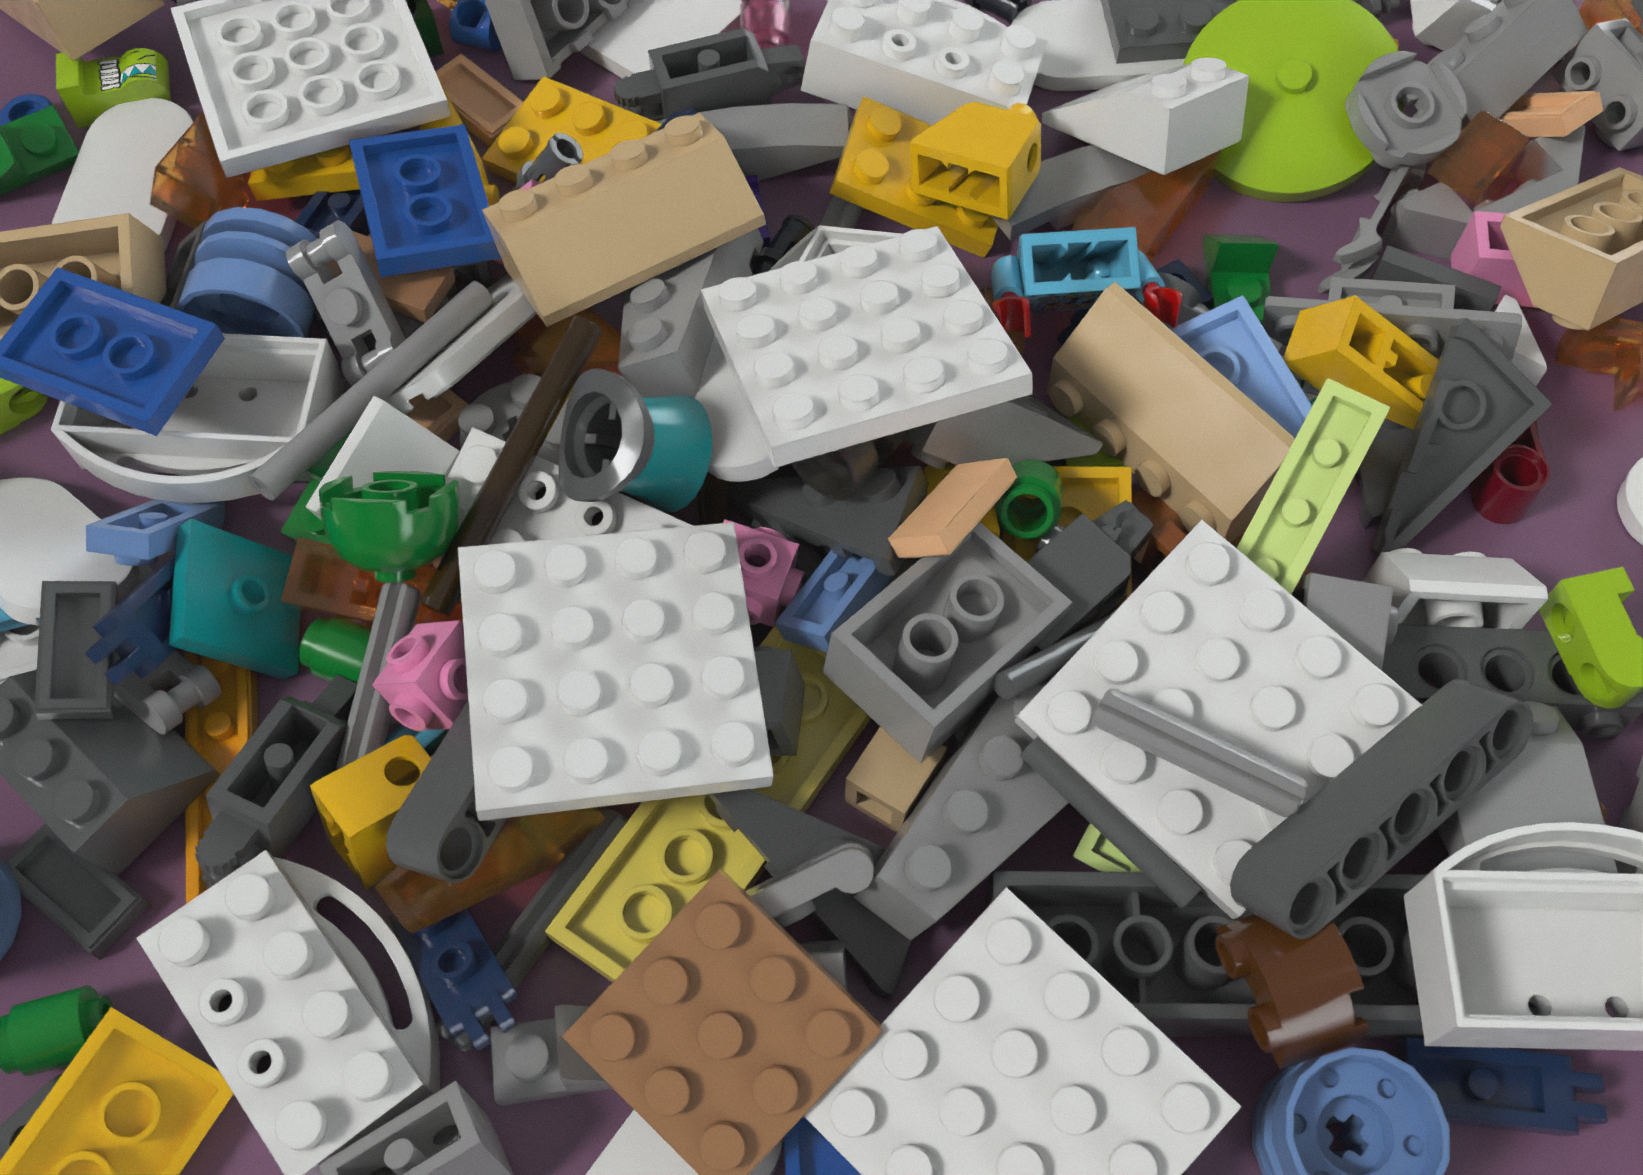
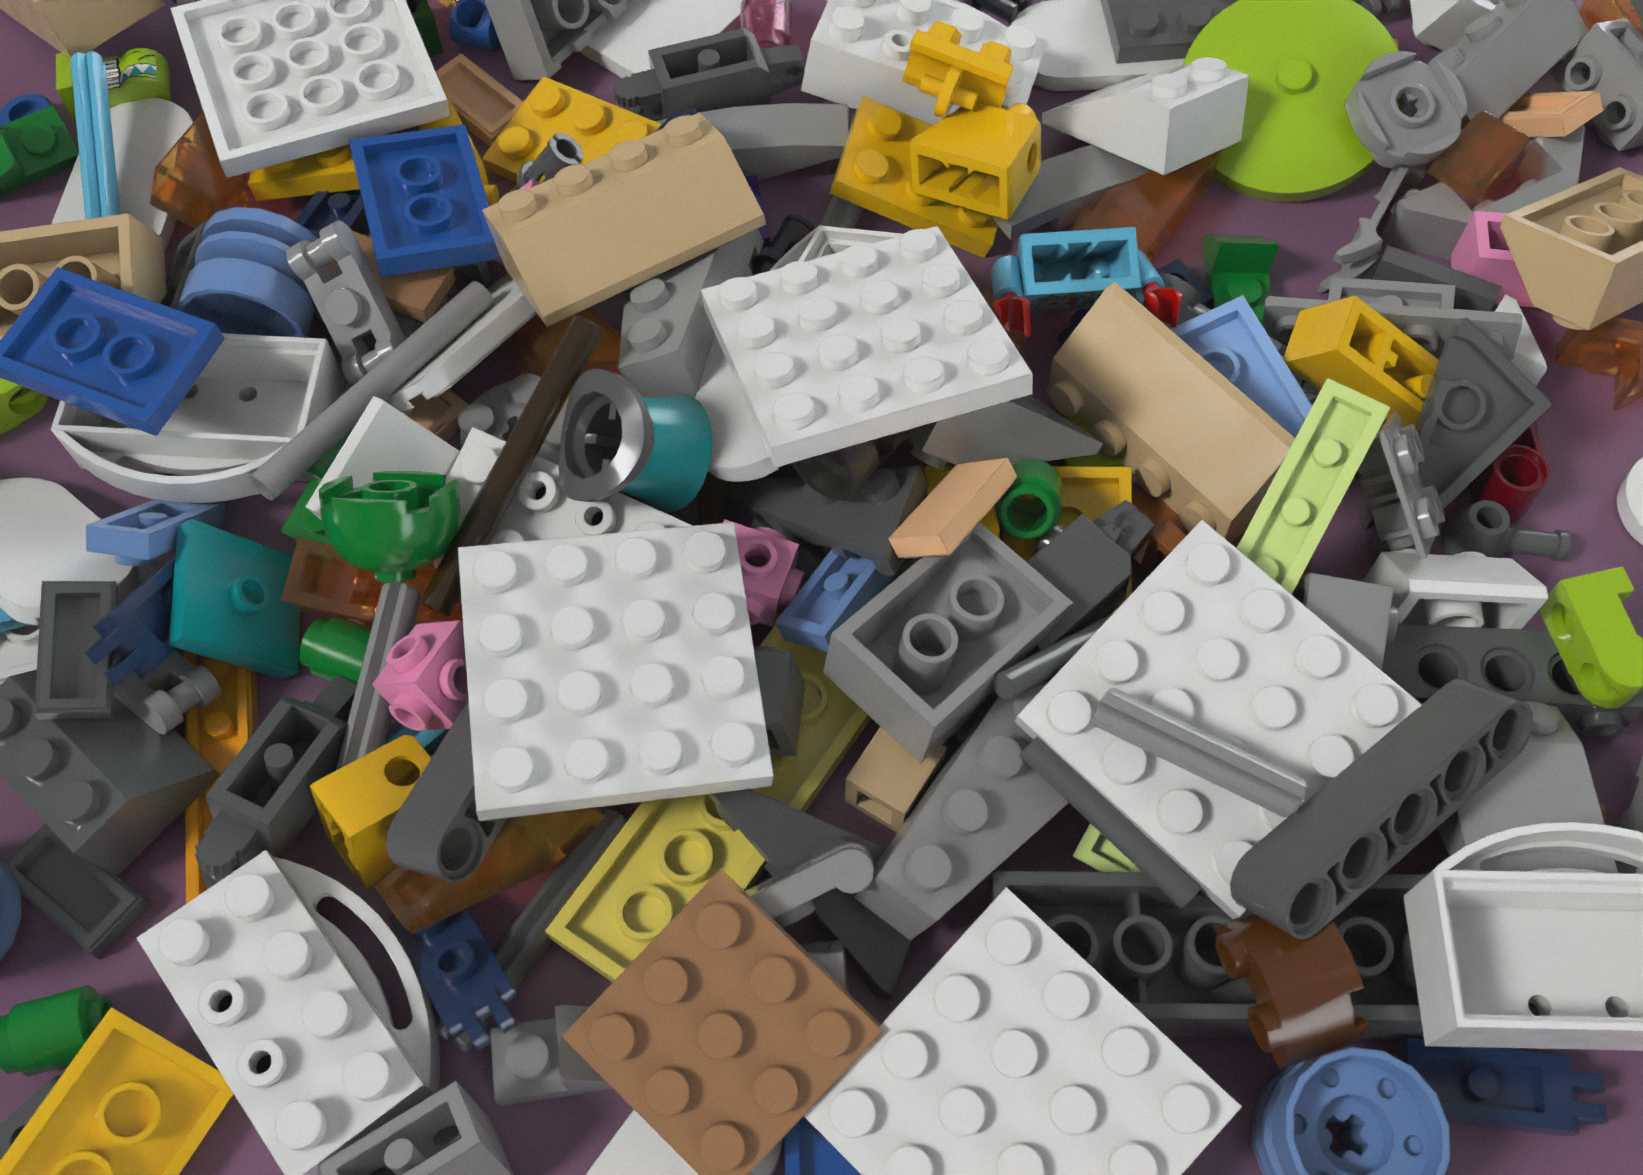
(94, 135): none -> medium azure axle
(957, 73): none -> yellow hips
(1419, 510): none -> light grey hinge
(1466, 534): none -> dark grey bar

